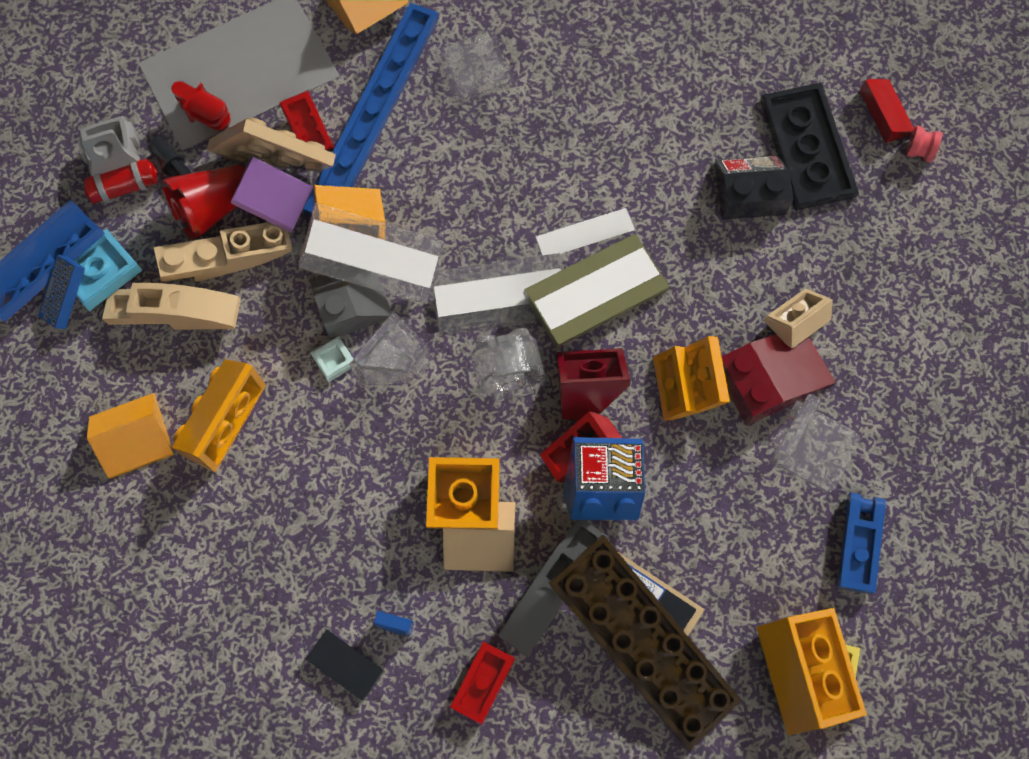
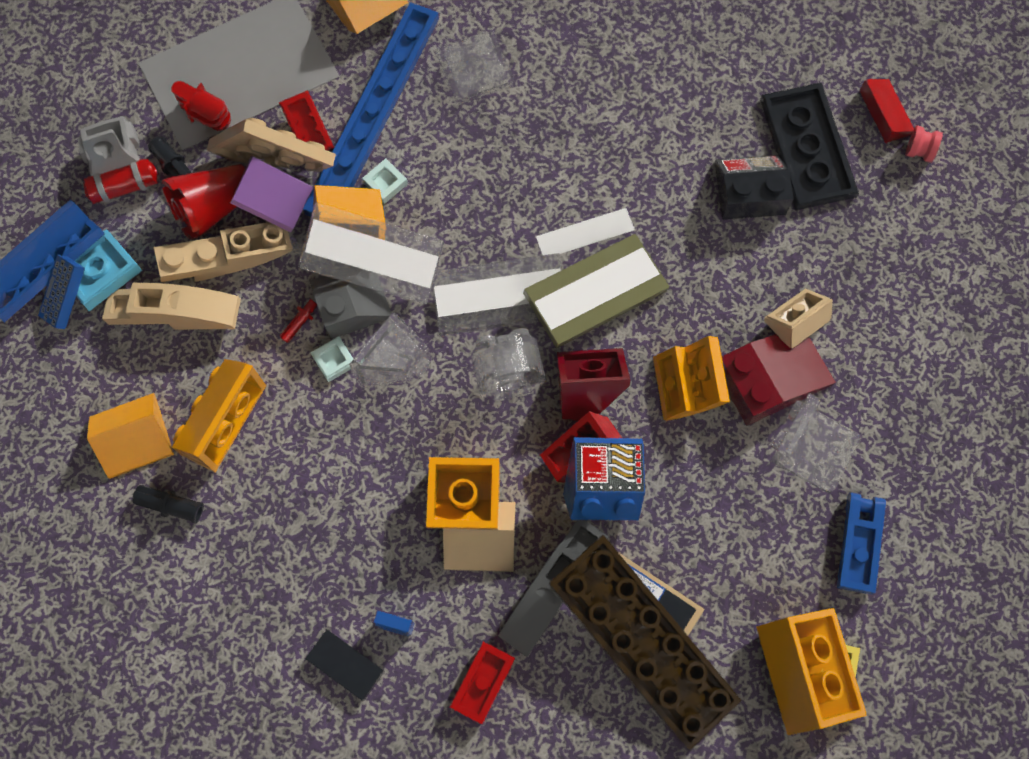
(168, 503): none -> black axle
(298, 321): none -> red piece
(386, 179): none -> light aqua tile

